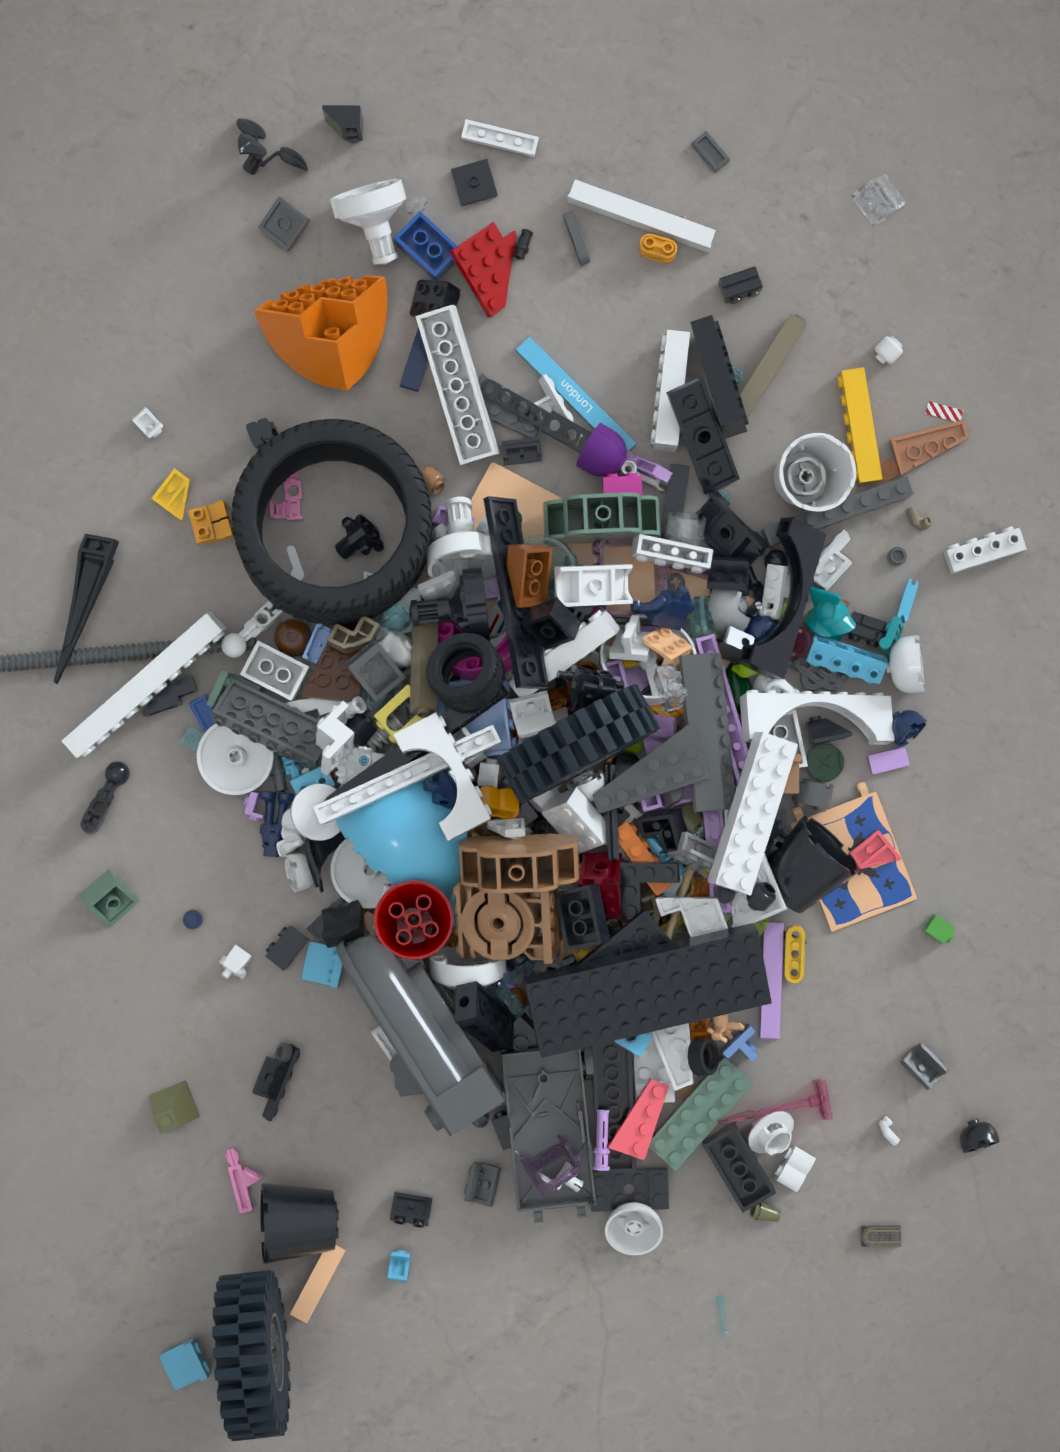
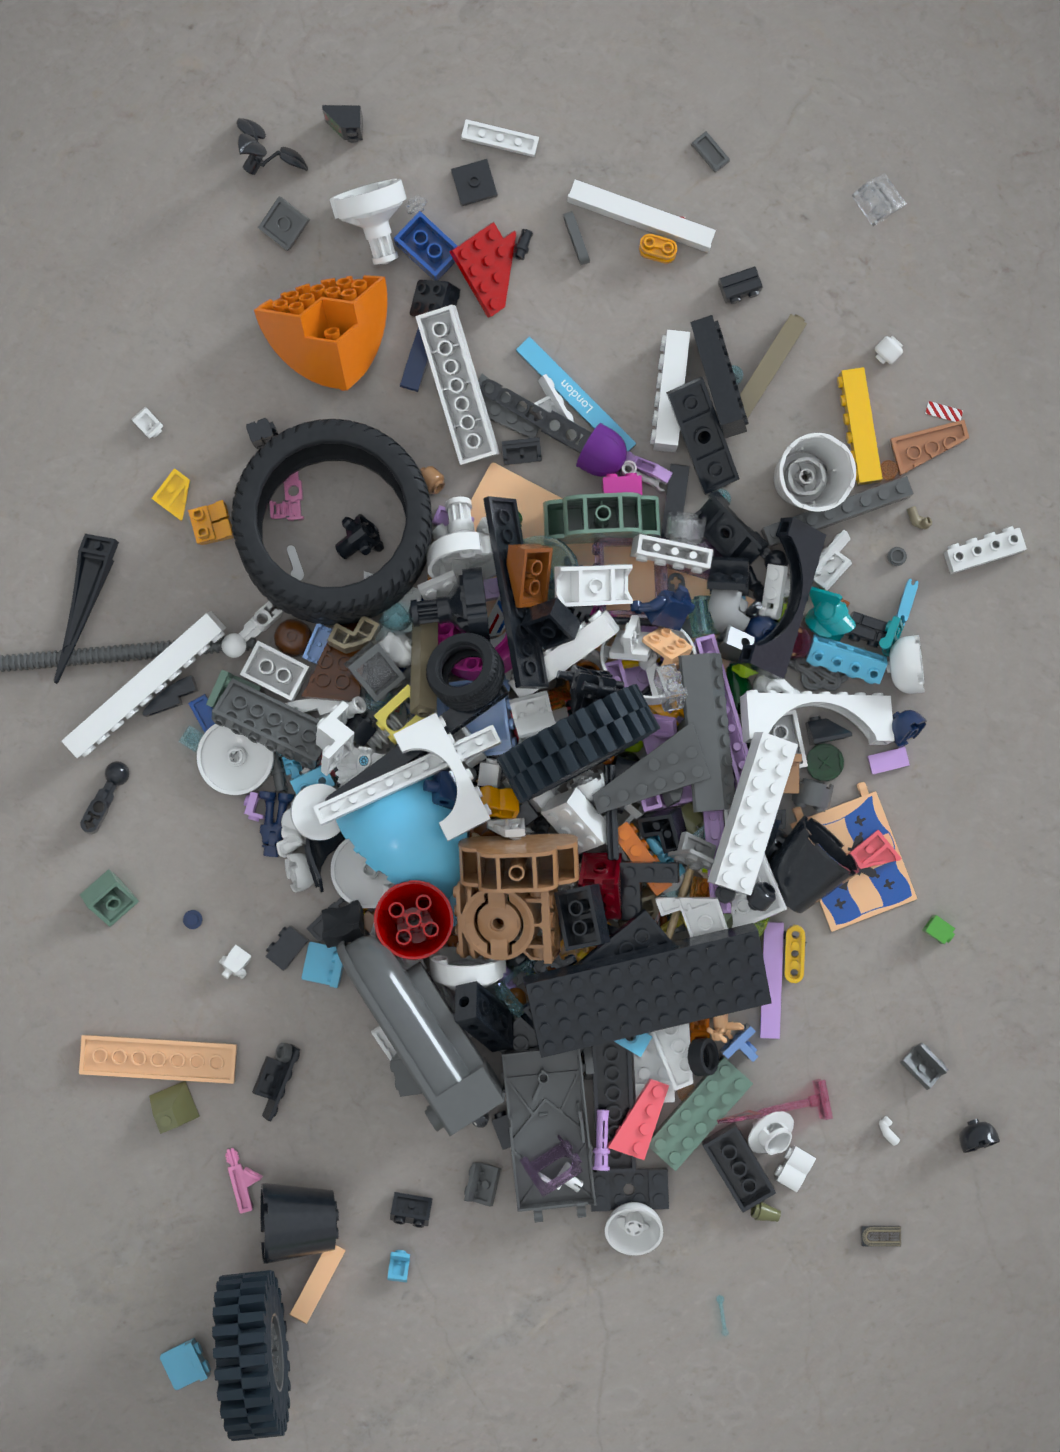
(158, 1059): none -> light nougat plate

